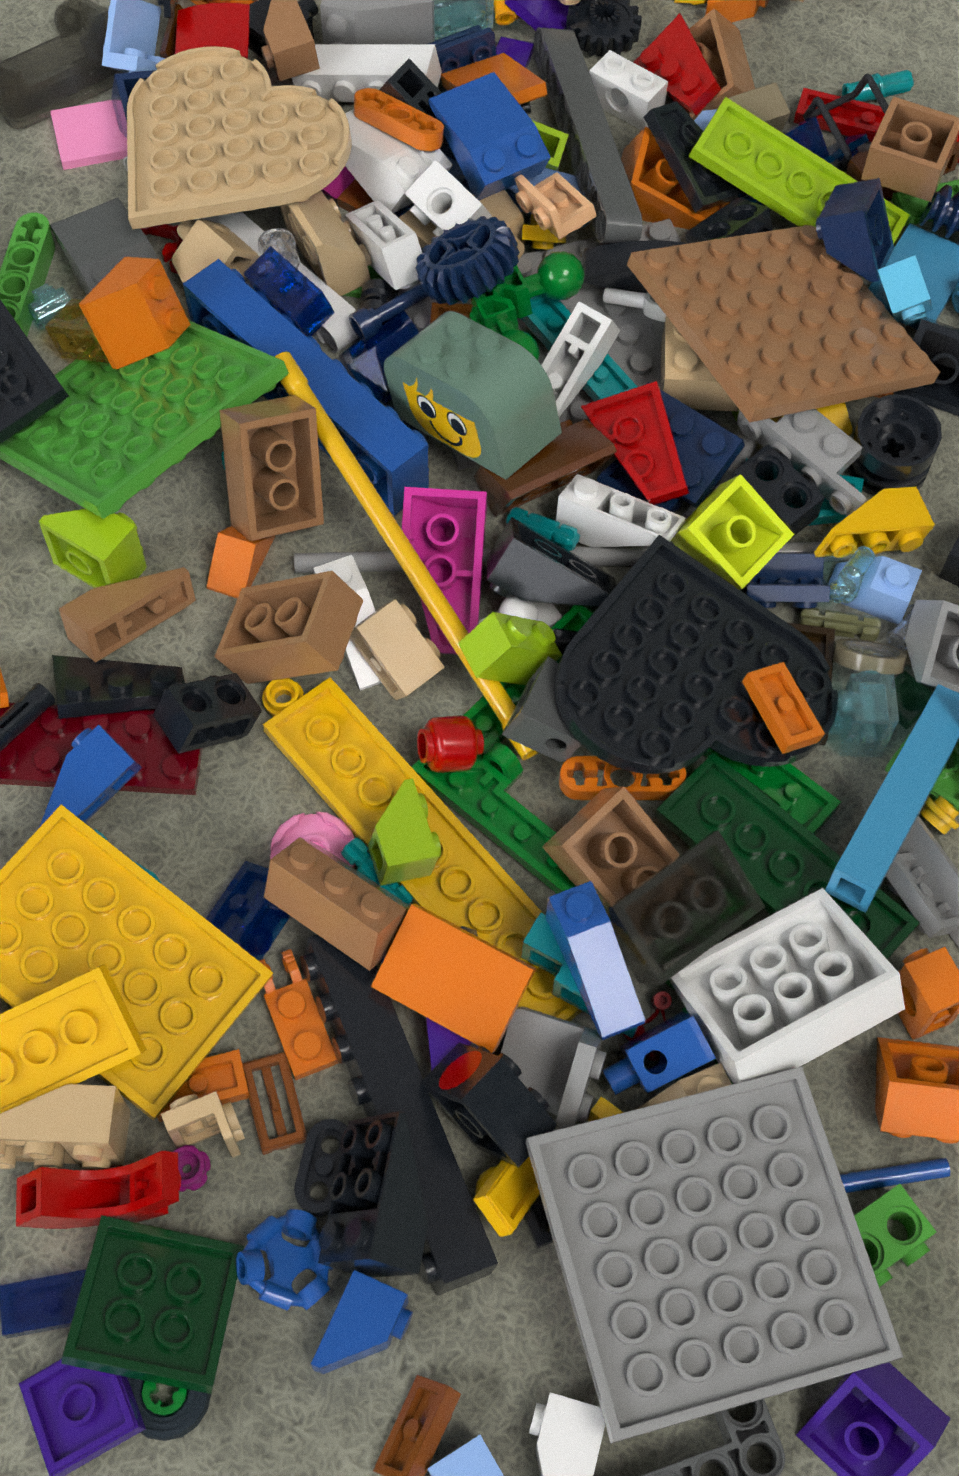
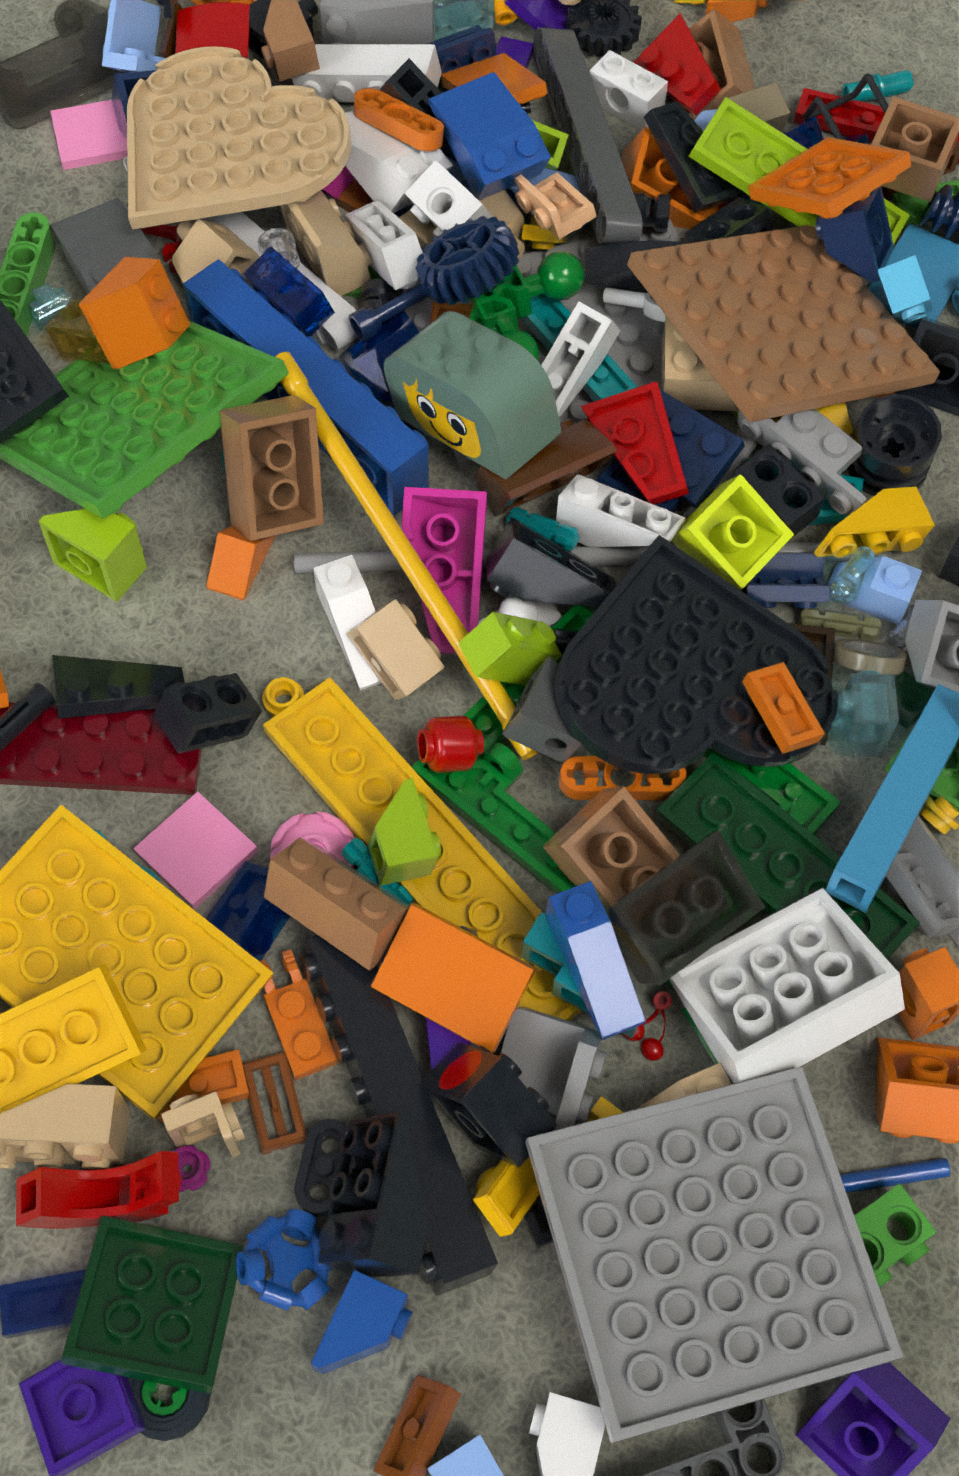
(91, 774): blue slope -> none
(125, 610): medium nougat slope -> none
(195, 850): none -> bright pink tile
(289, 628): medium nougat brick -> none
(661, 210): none -> black wheel
(681, 1051): blue torso -> none
(830, 177): none -> orange plate

